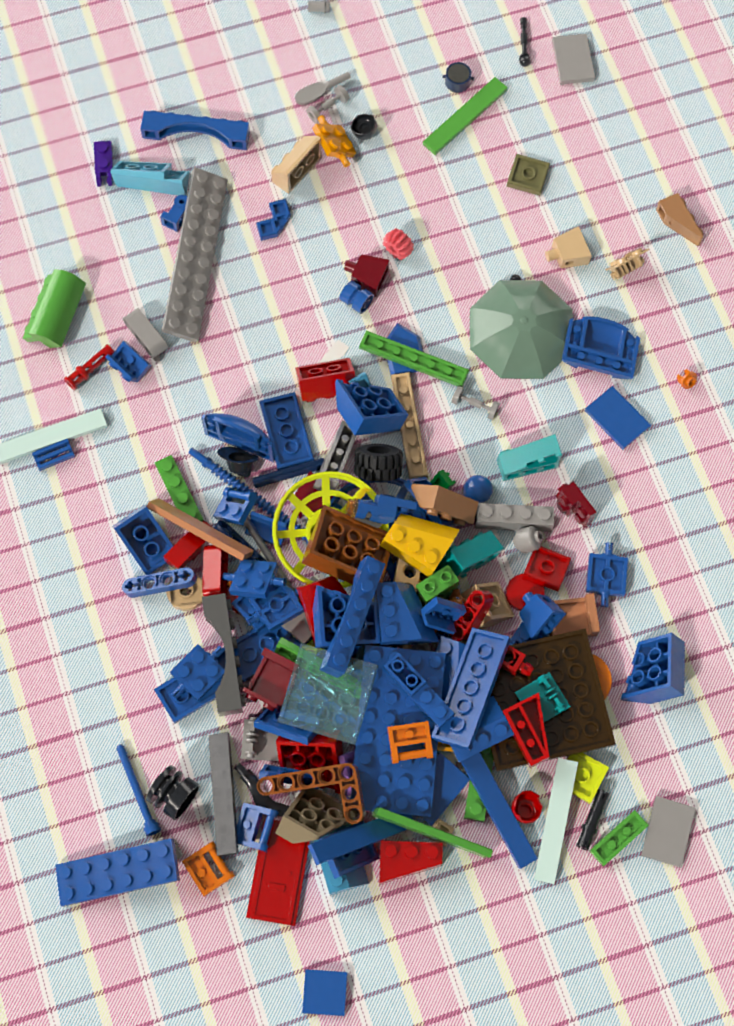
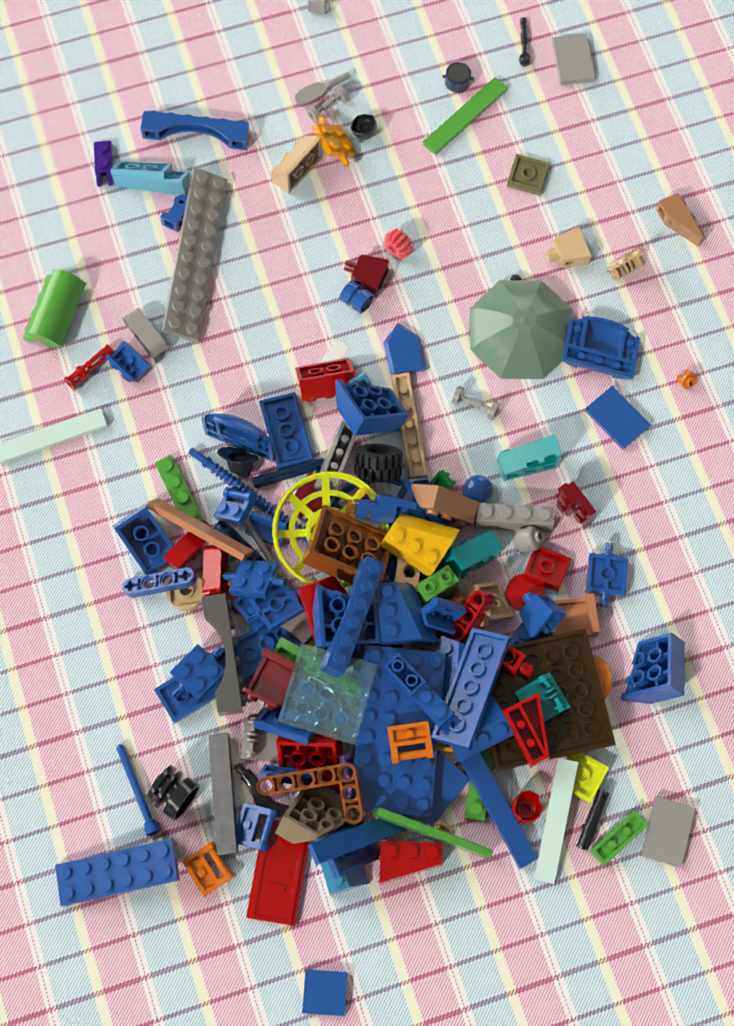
(48, 449): blue tile -> none
(273, 227): blue tile -> none
(414, 359): bright green tile -> none

